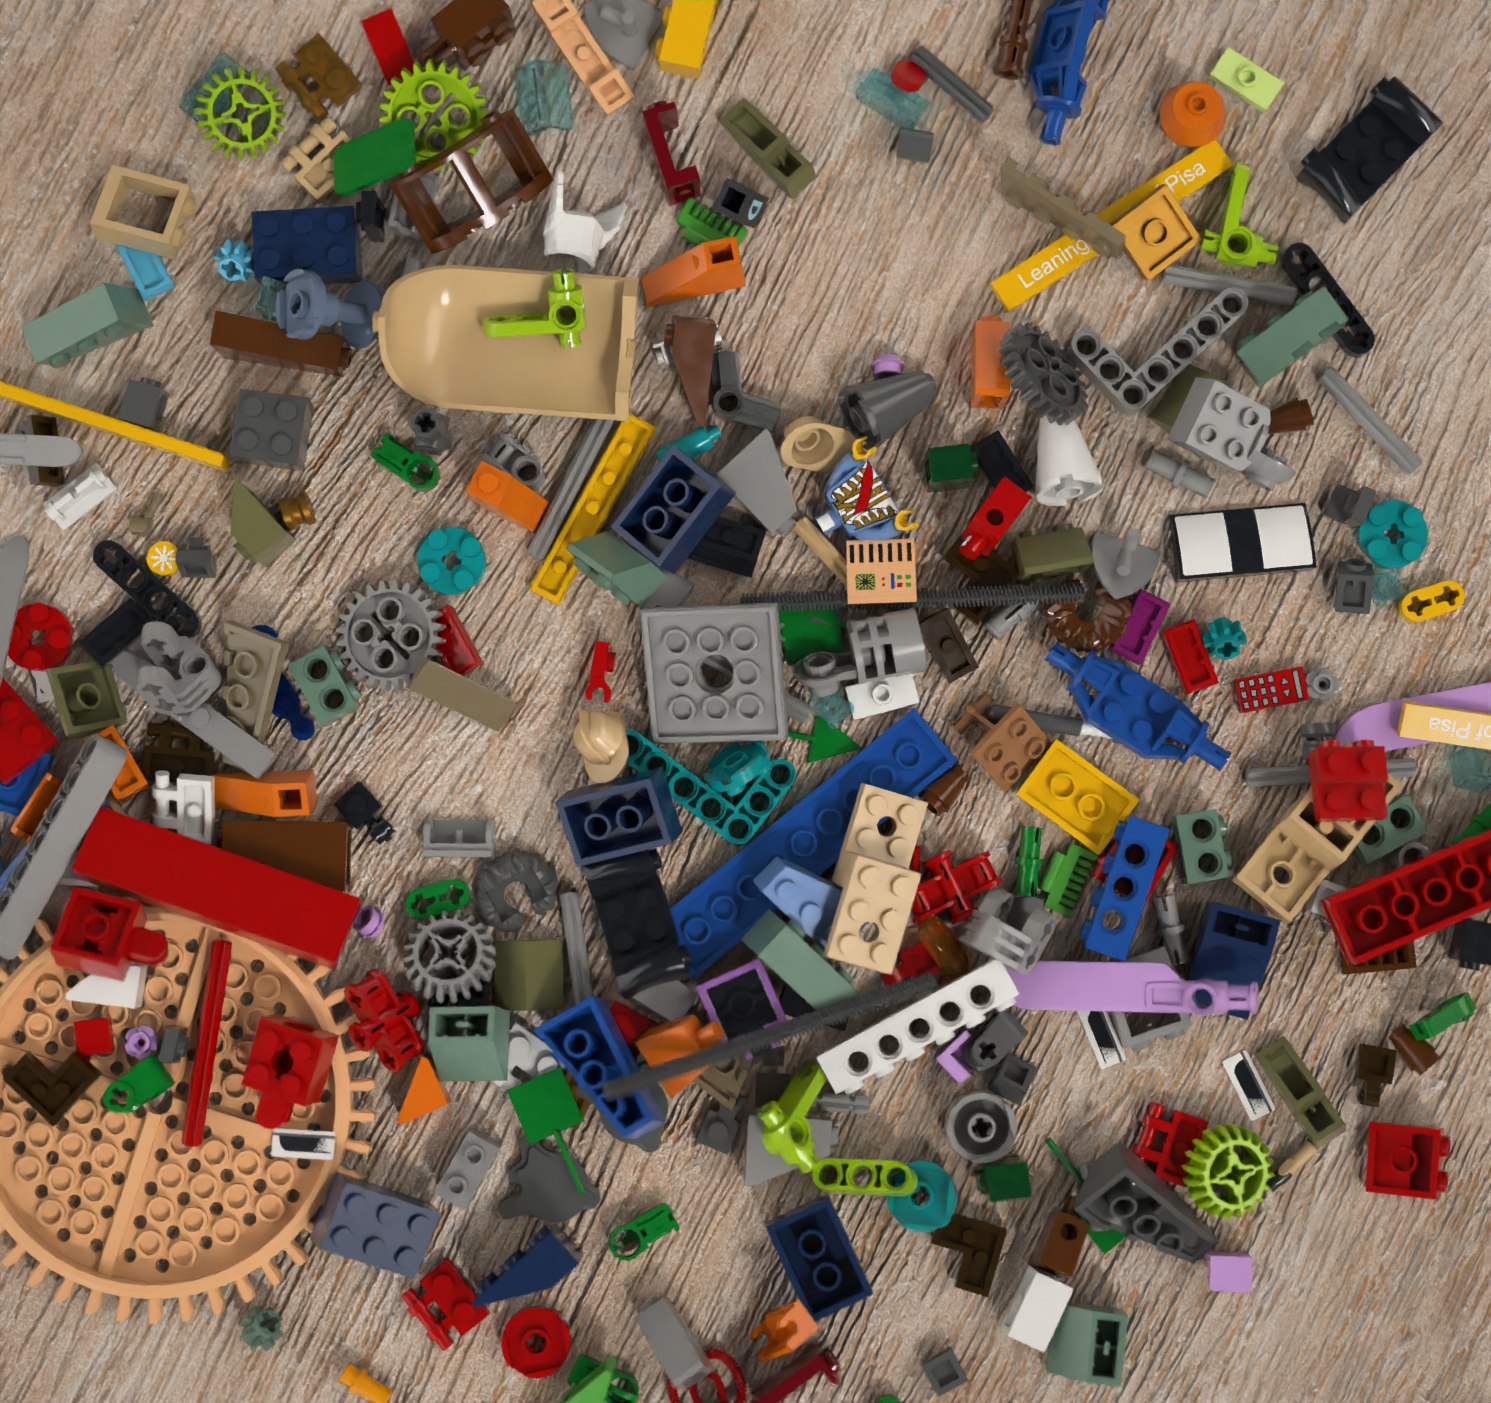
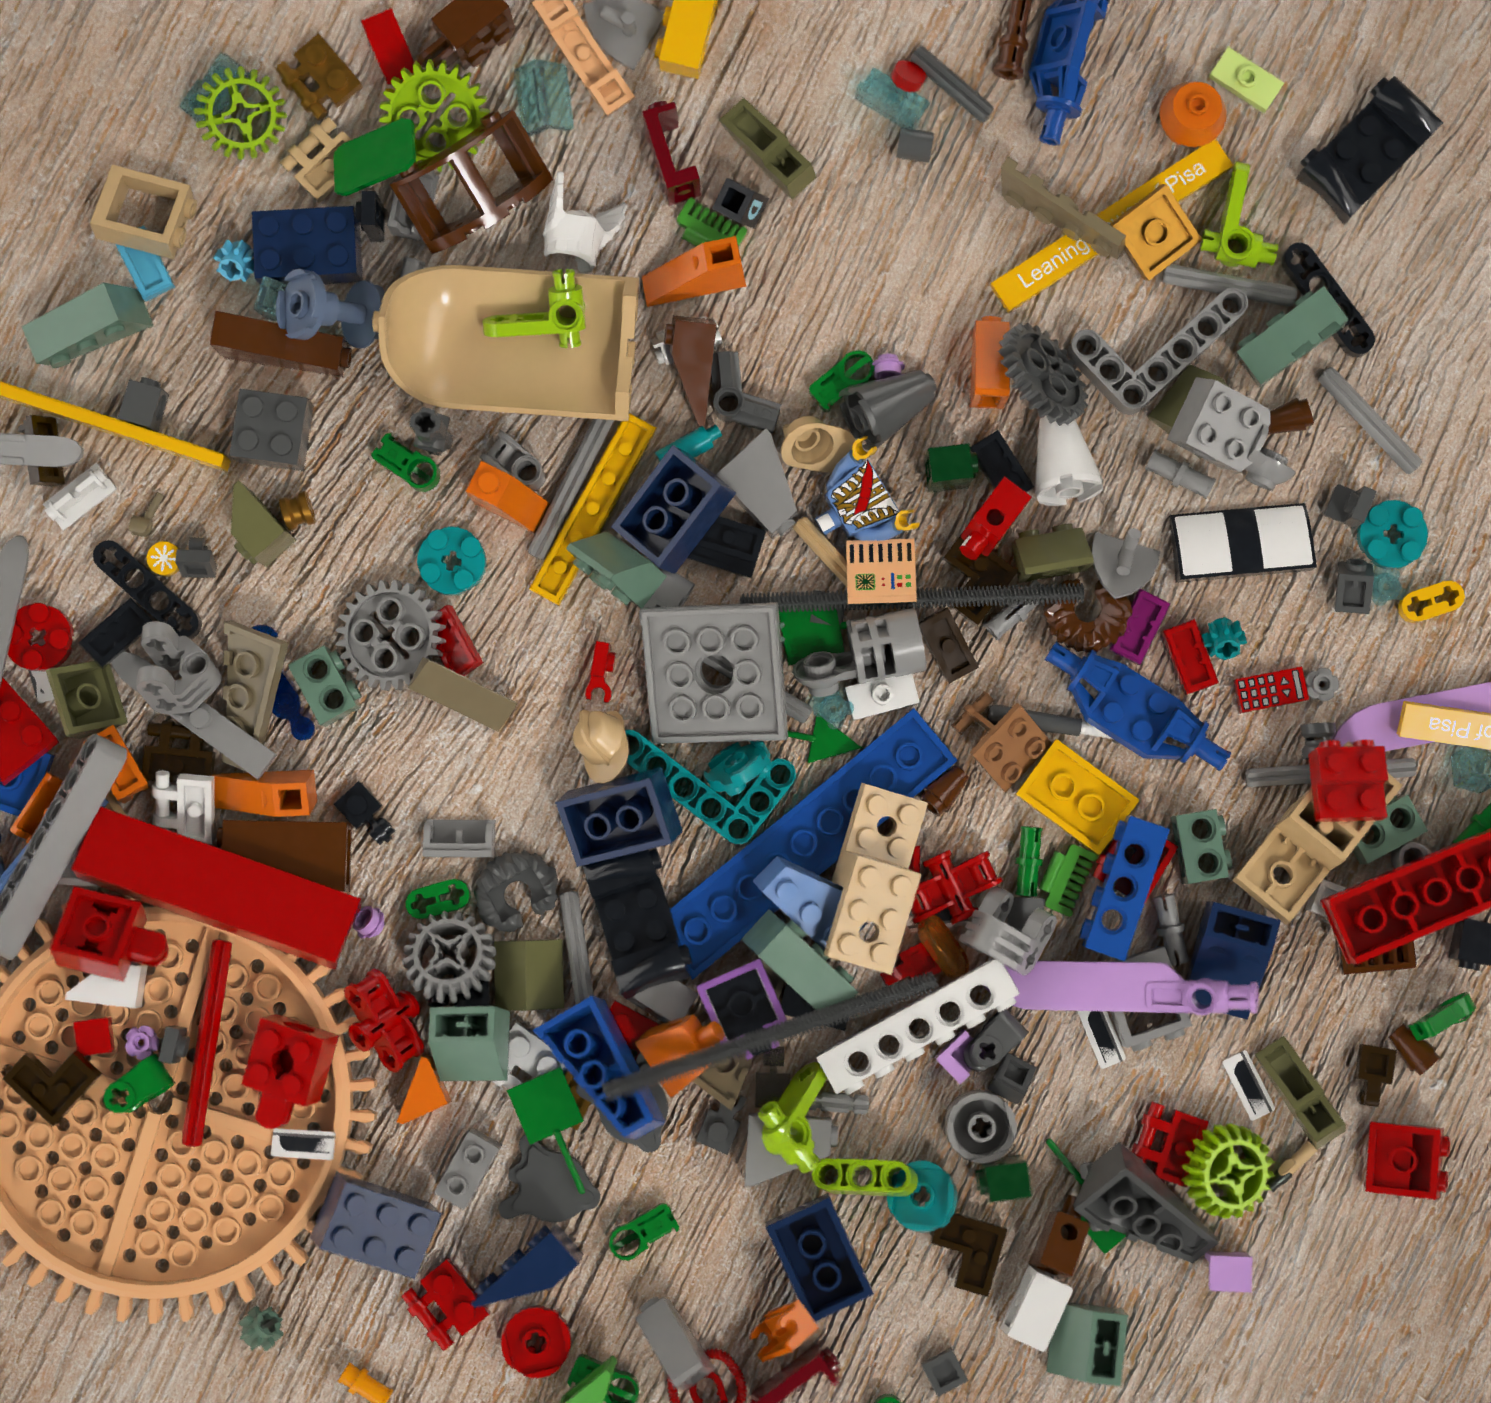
(828, 386): none -> green piece

